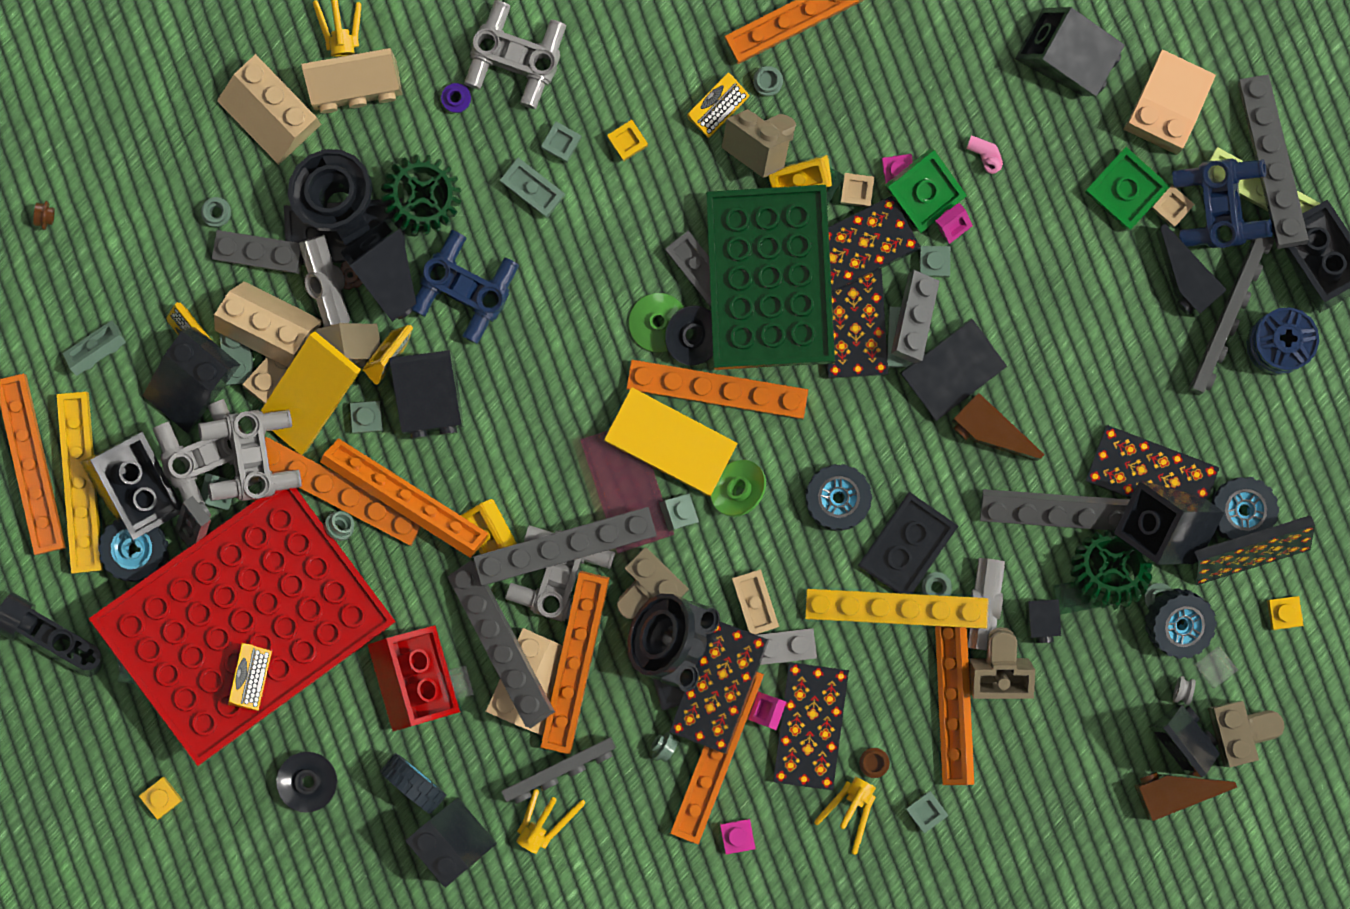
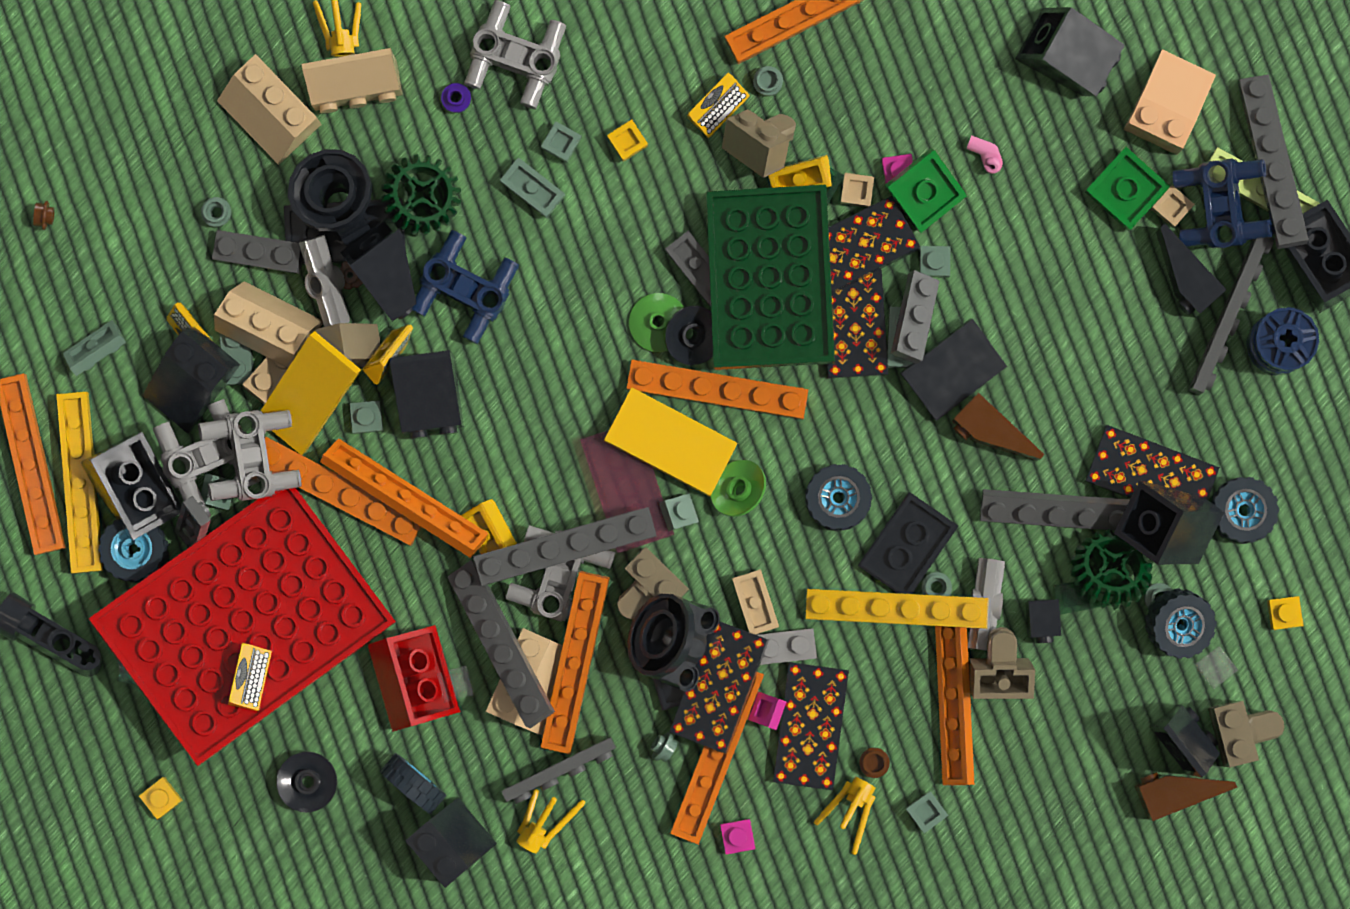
(342, 519): sand green plate -> none
(954, 223): dark pink plate -> none
(1184, 690): light grey bush -> none
(1253, 550): black tile -> none

